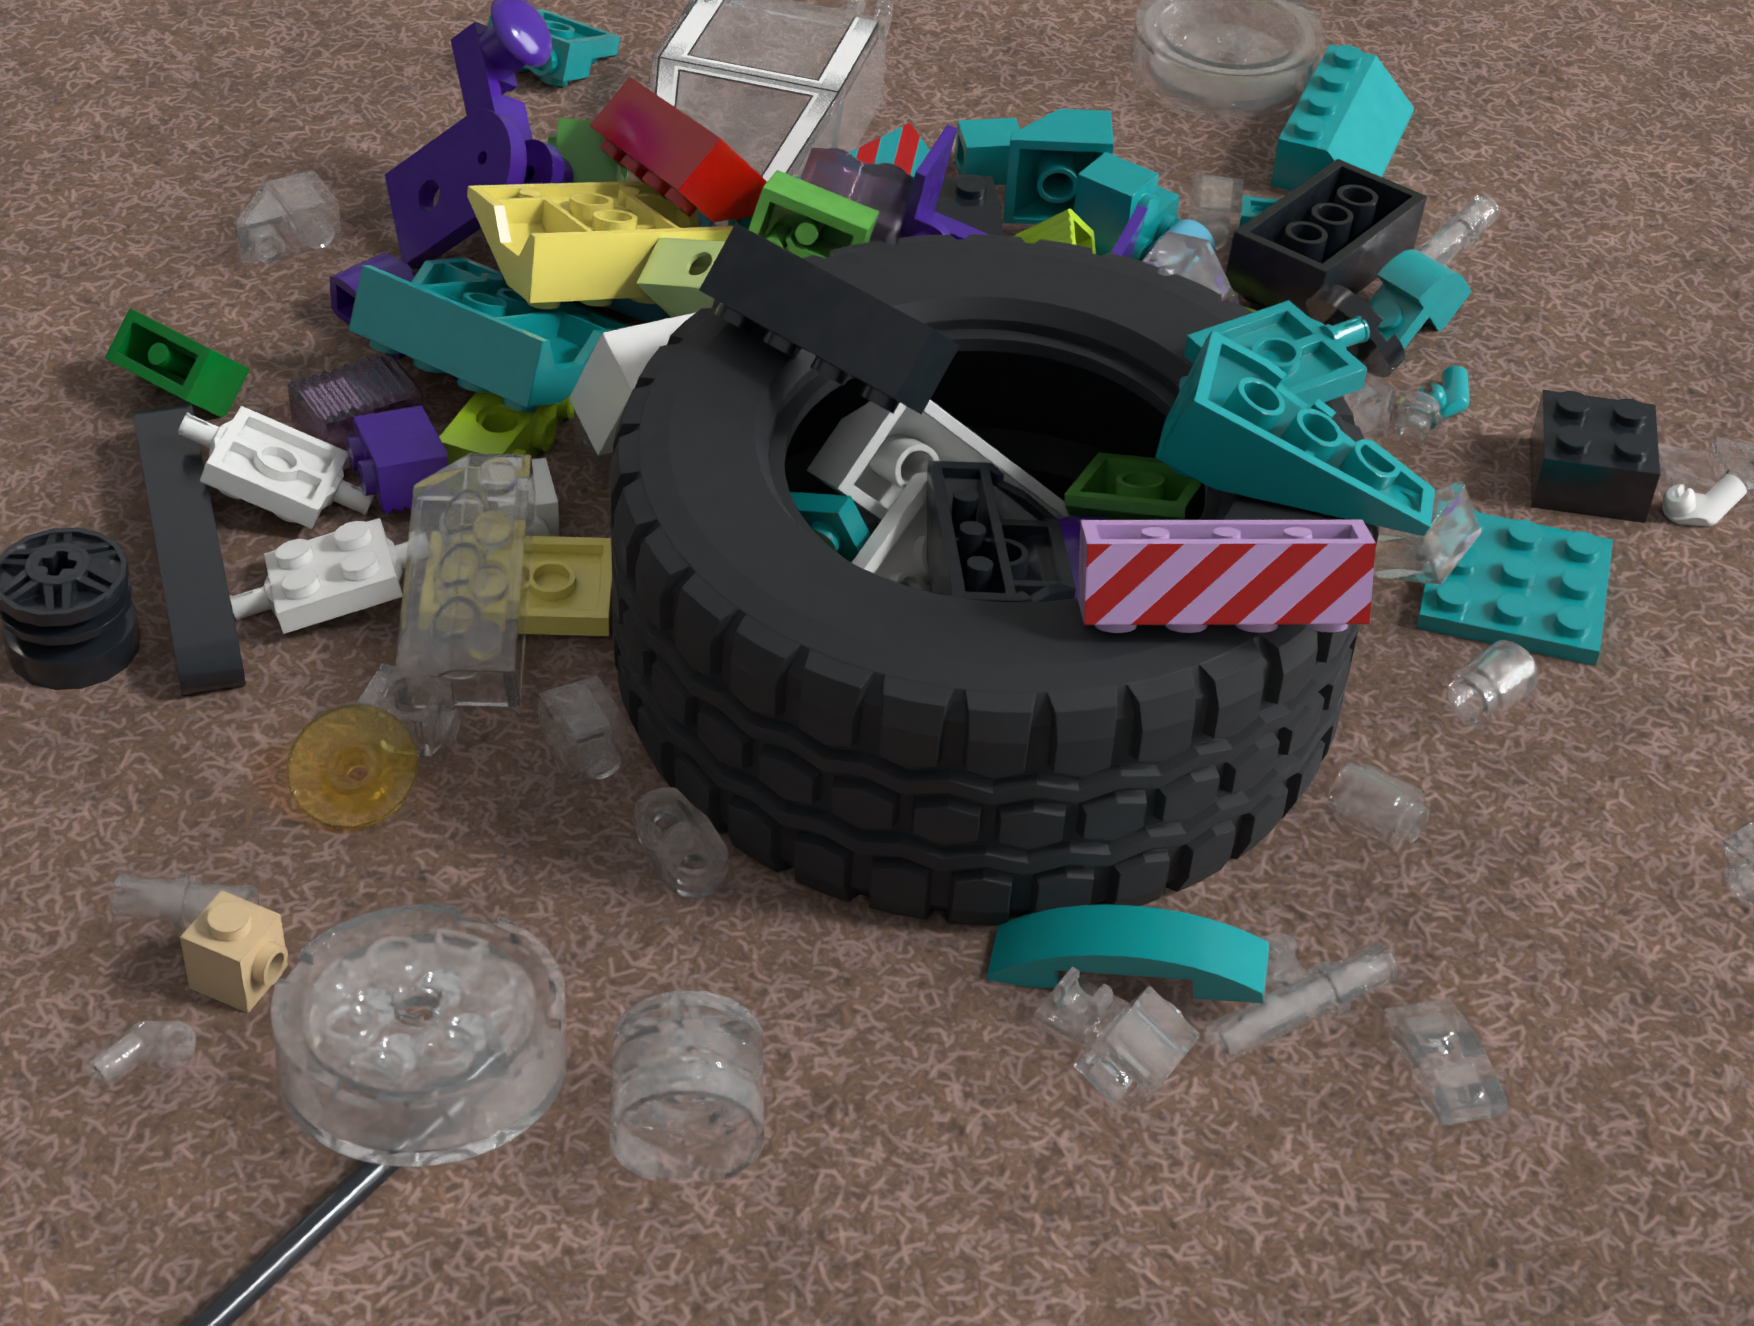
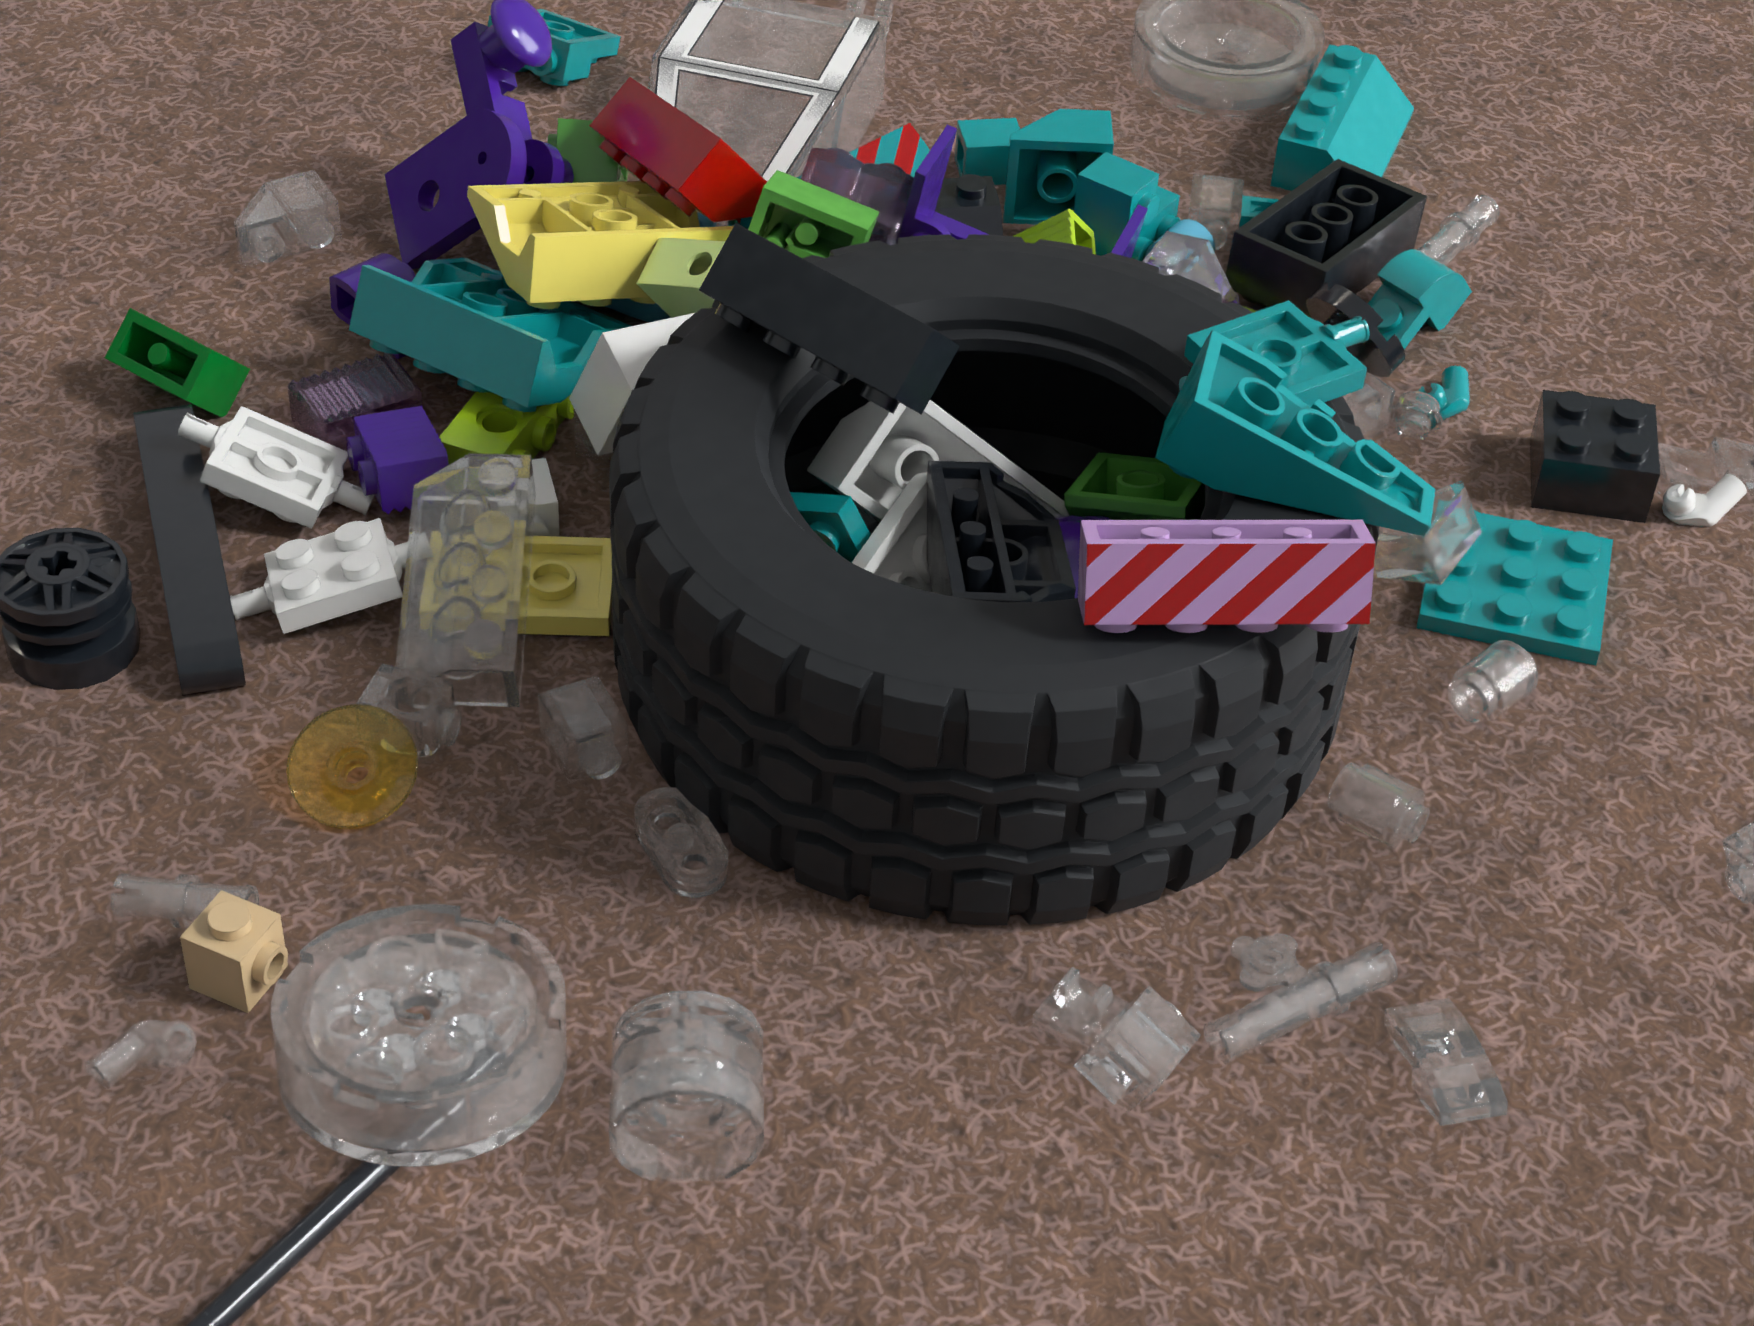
(1132, 942): teal slope -> none

